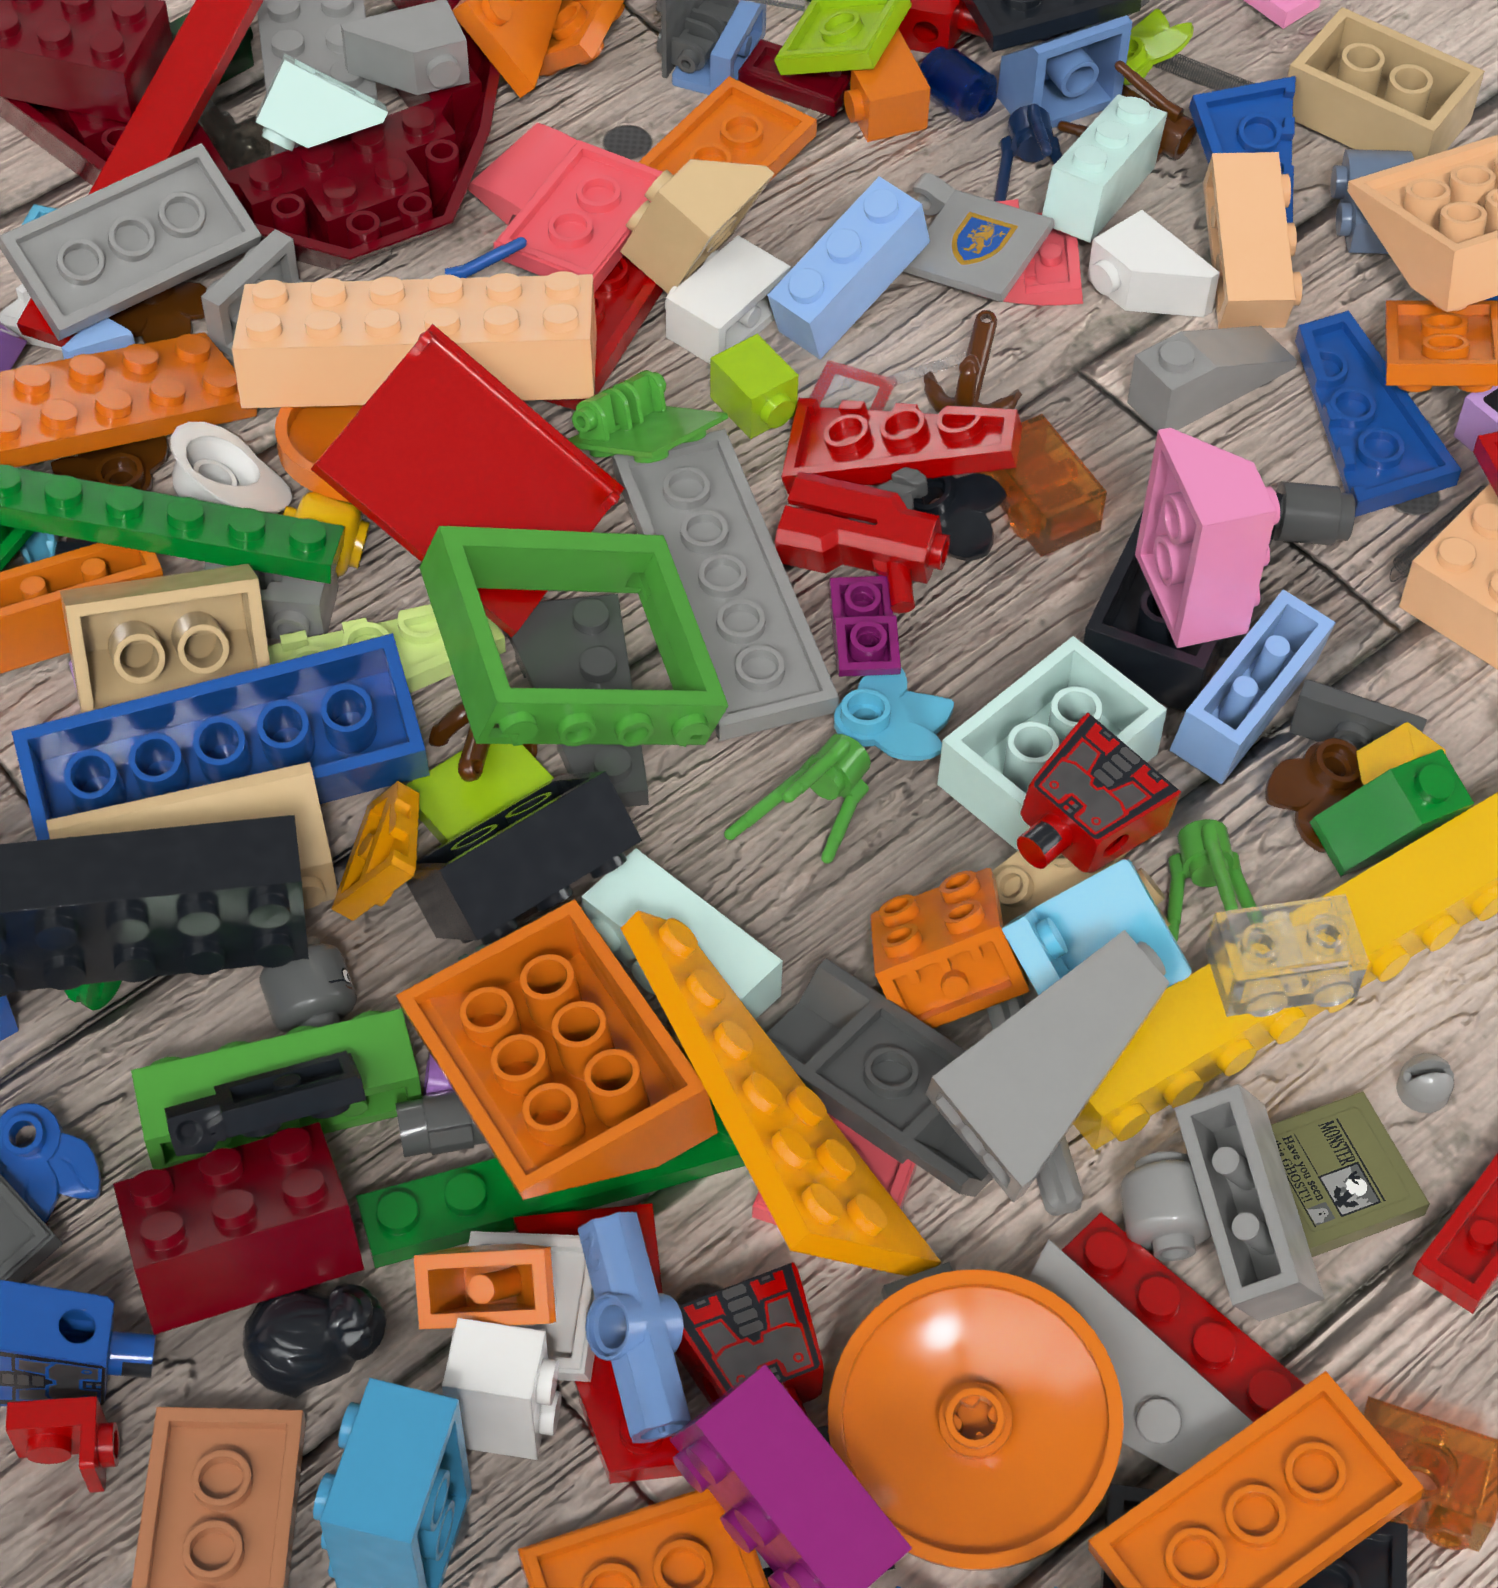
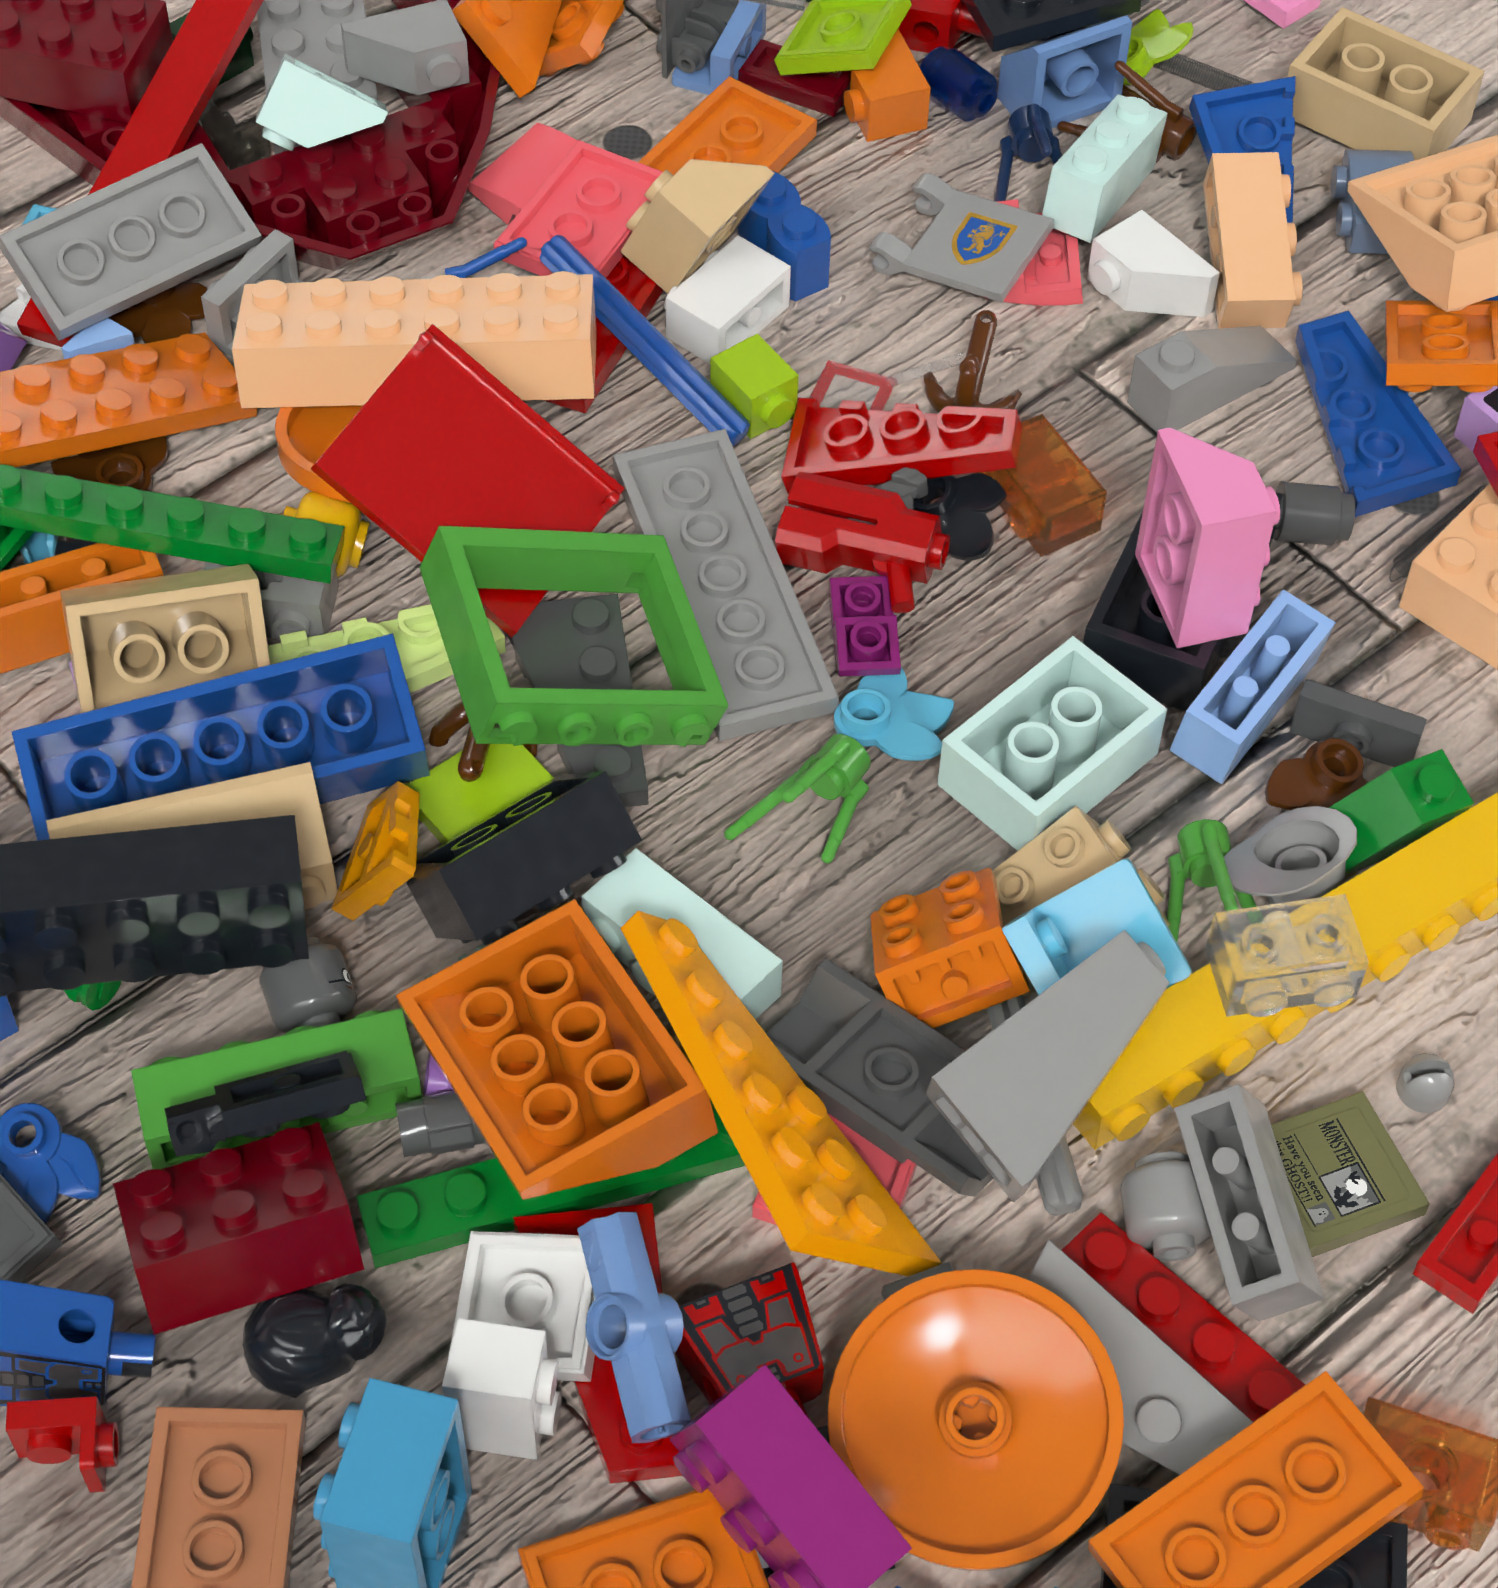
(224, 470): white piece -> none
(486, 1285): orange slope -> none
(637, 422): bright green hinge -> none
(649, 344): none -> blue axle
(790, 234): none -> blue brick
(849, 267): light blue brick -> none
(1093, 801): torso -> none
(1294, 855): none -> light grey piece
(1392, 750): yellow slope -> none

